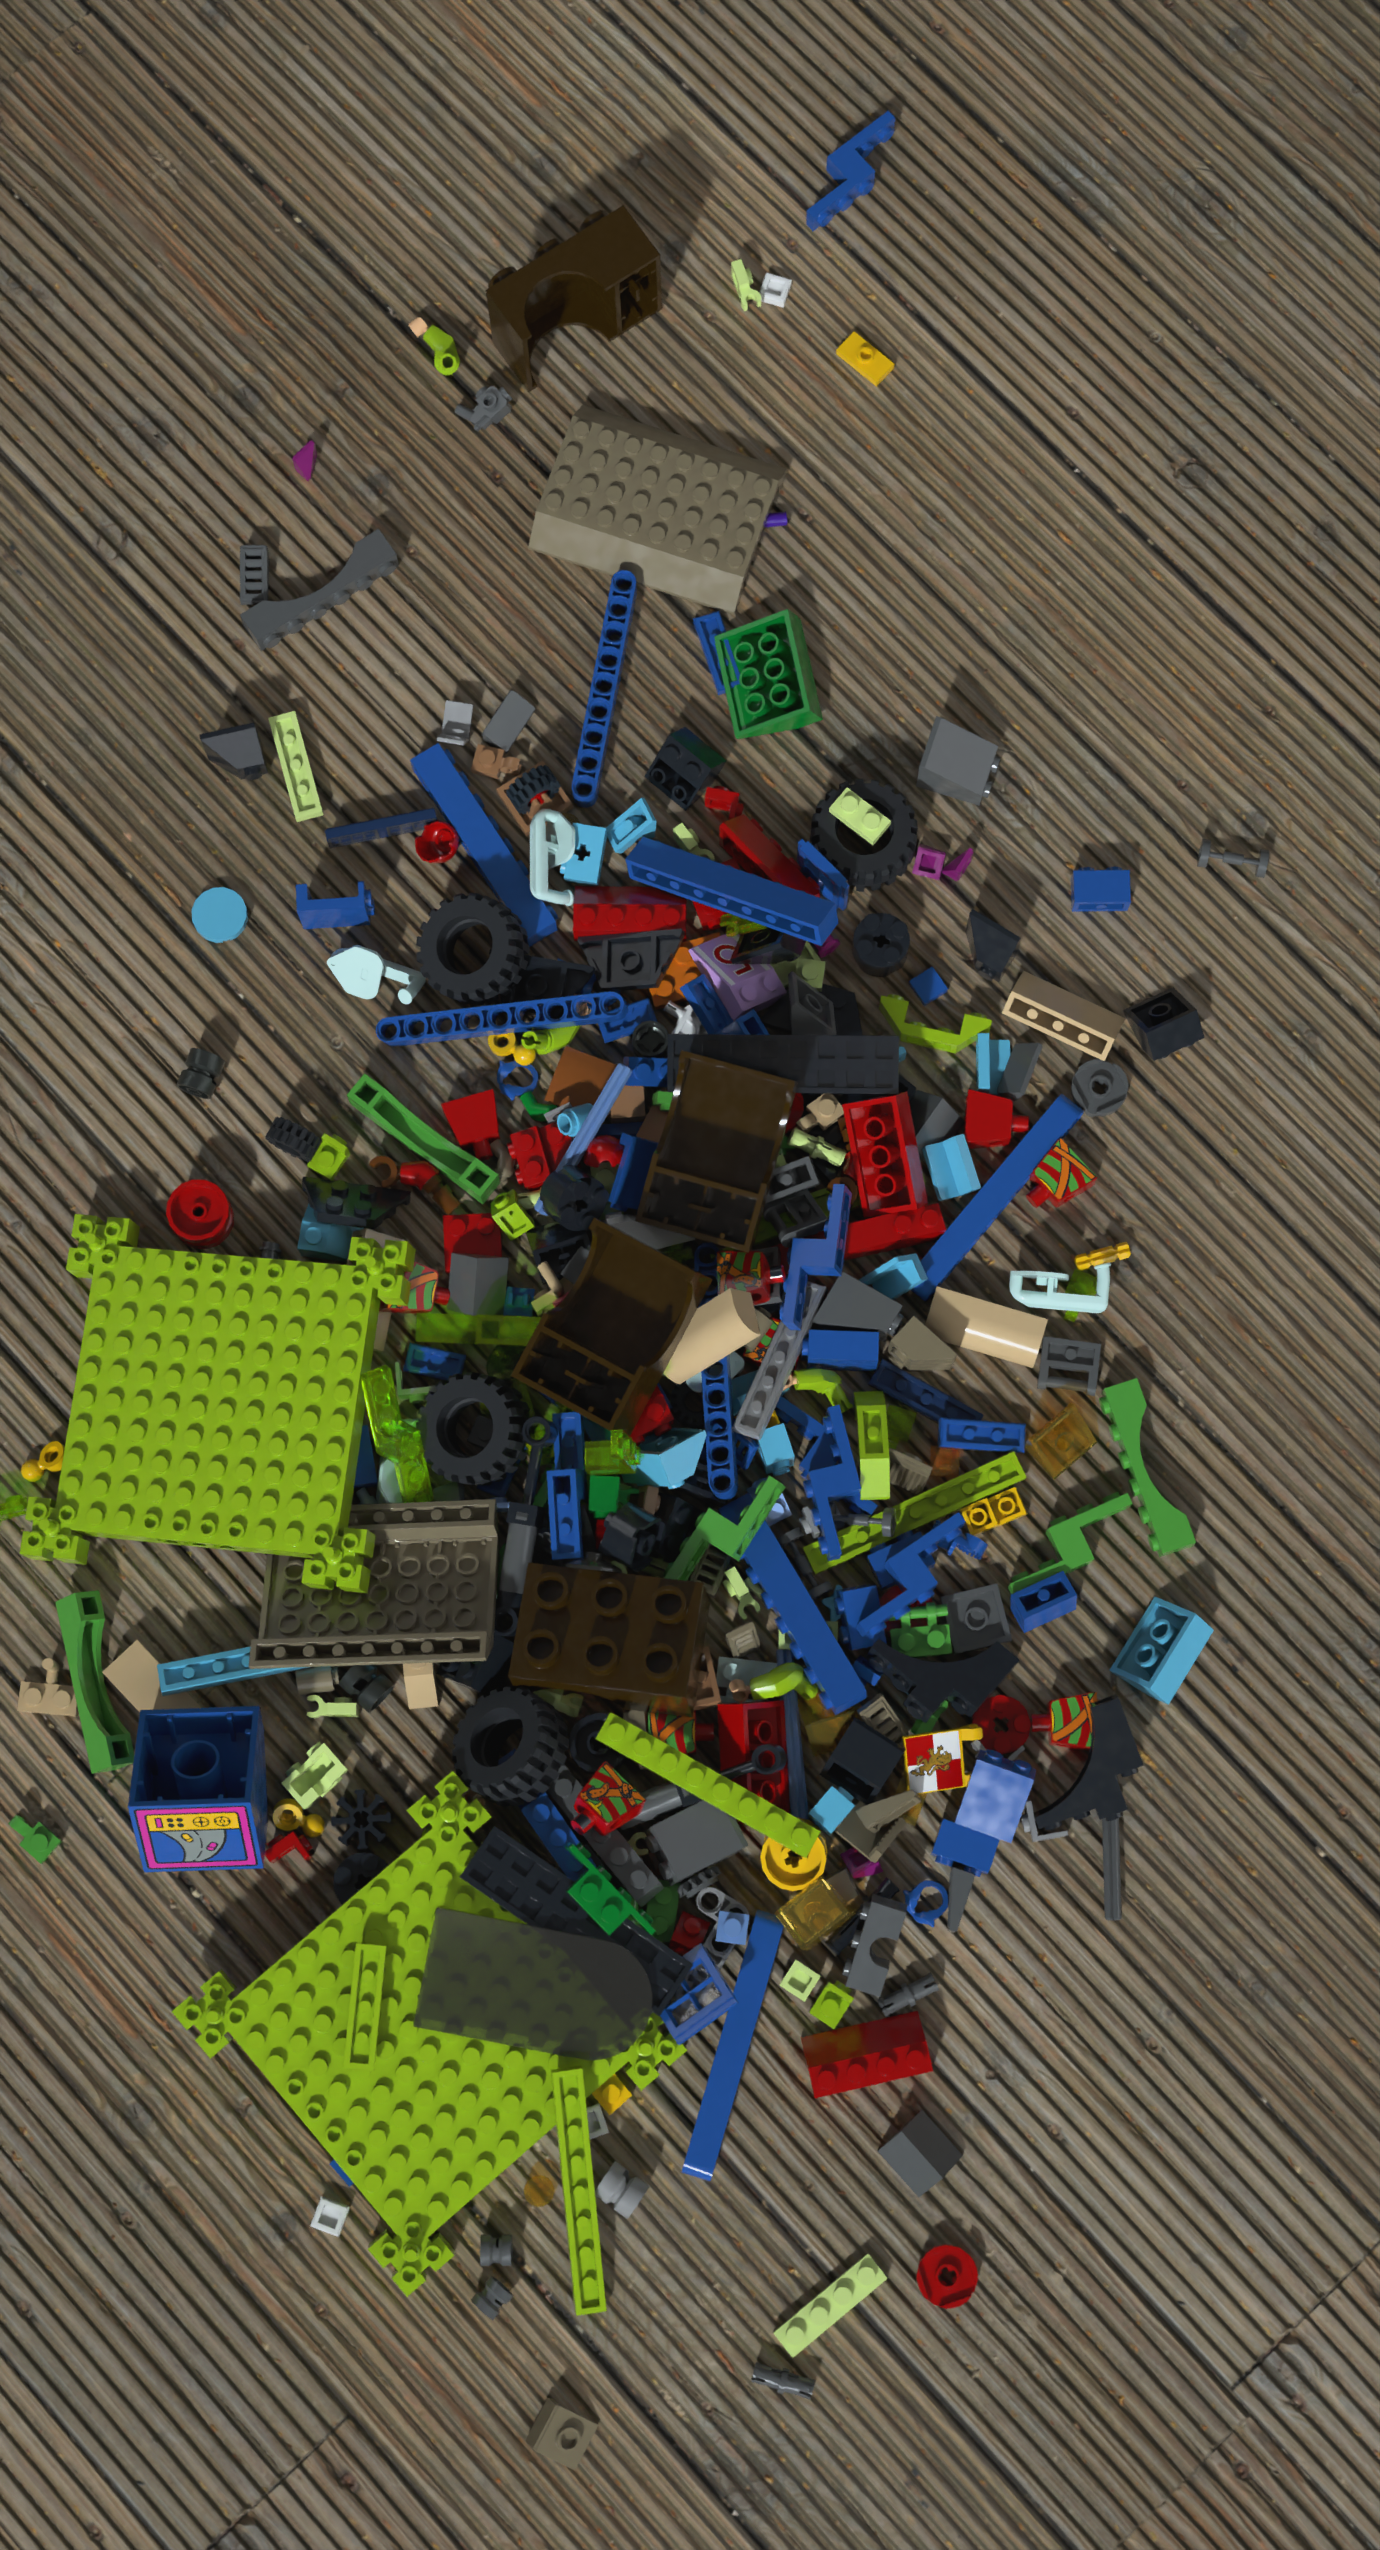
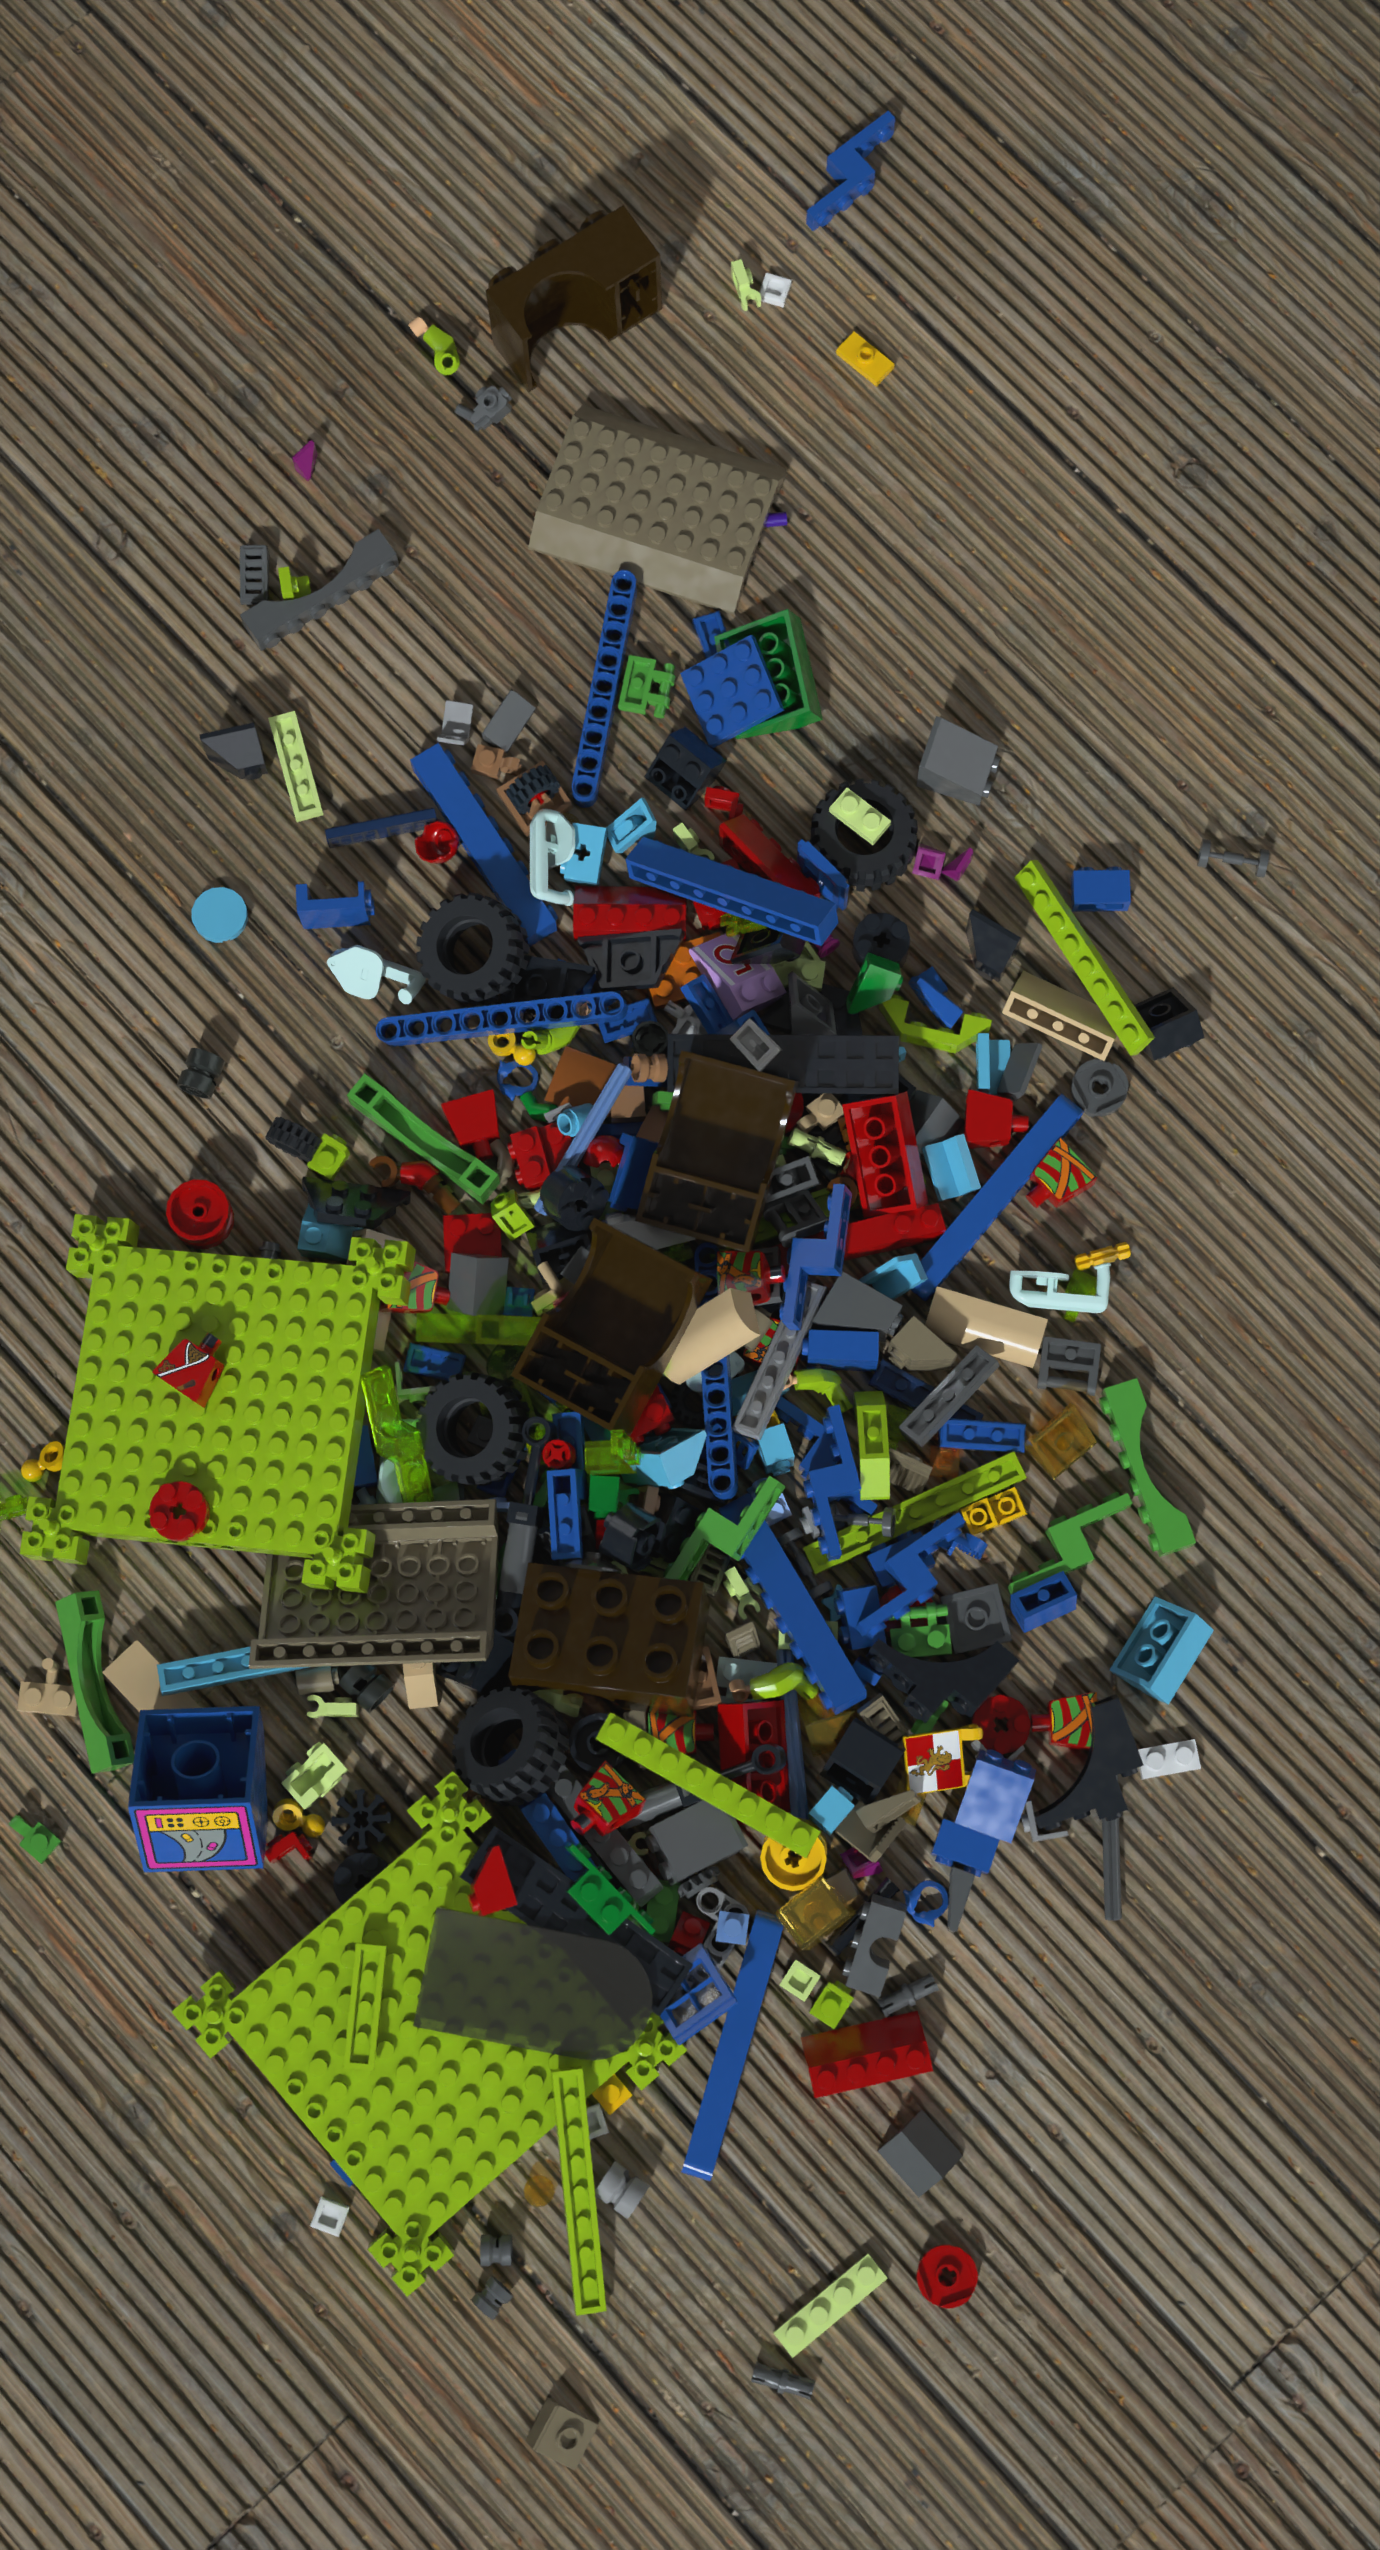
(187, 1525): none -> red plate
(192, 1368): none -> red torso
(293, 586): none -> lime bracket
(491, 1885): none -> red slope
(553, 1454): none -> red wheel
(638, 683): none -> bright green plate
(649, 1067): none -> medium nougat wheel
(732, 691): none -> blue plate
(755, 1044): none -> white slope
(874, 983): none -> green slope
(942, 1007): none -> blue slope
(948, 1396): none -> dark grey hinge
(1084, 958): none -> lime plate
(1169, 1759): none -> white plate

